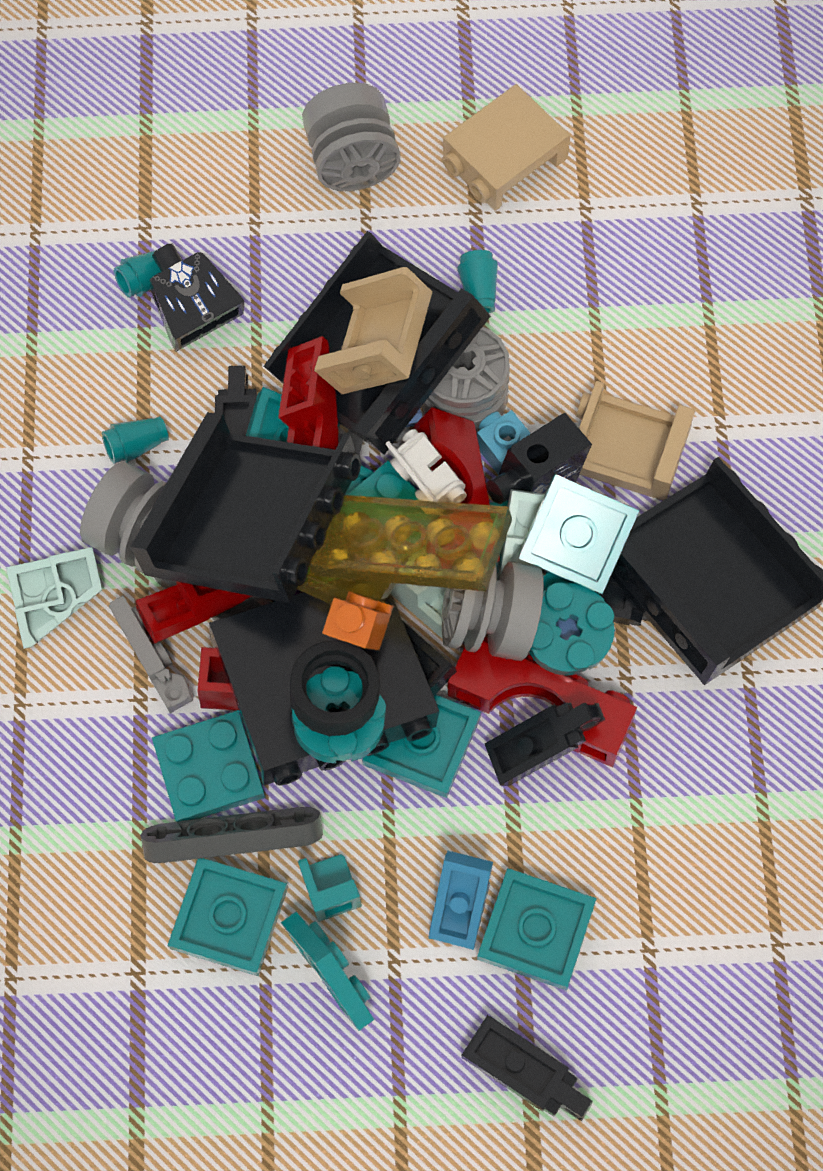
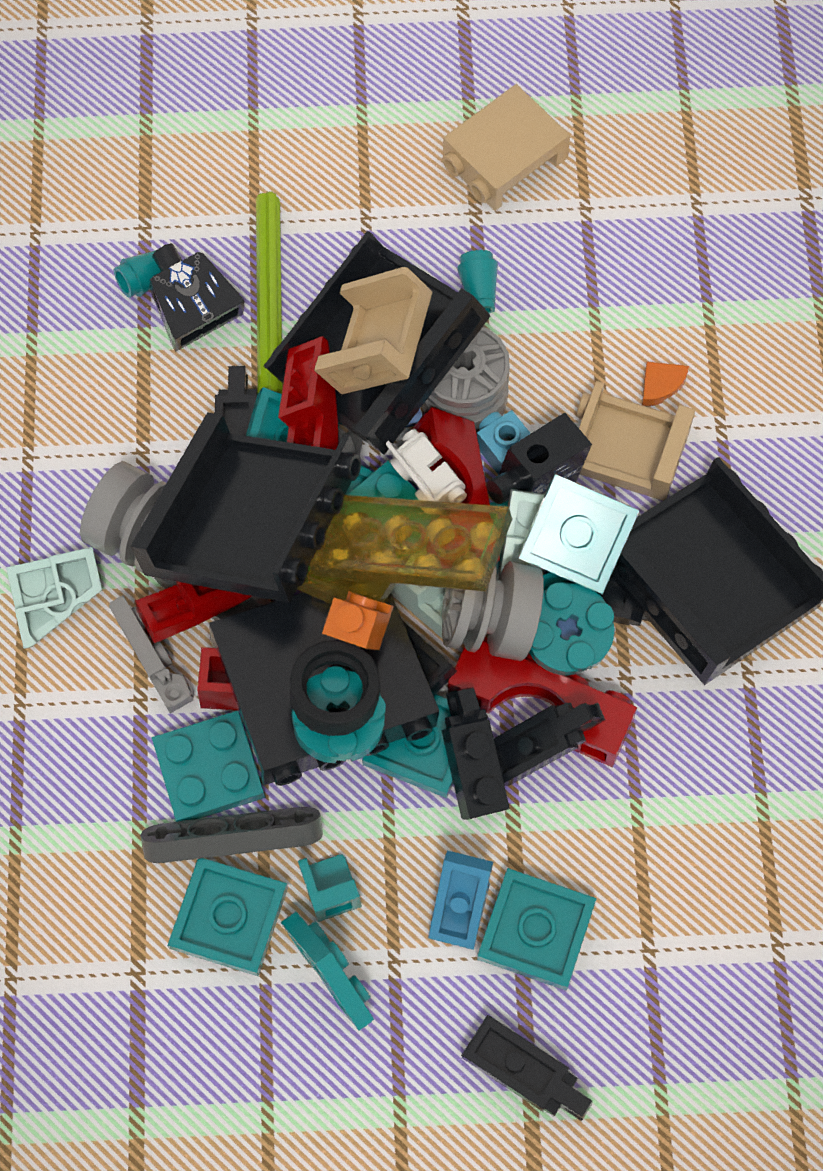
(133, 438): teal cone -> none
(268, 286): none -> lime axle
(351, 137): light grey wheel -> none
(473, 757): none -> black hinge
(662, 382): none -> orange tile

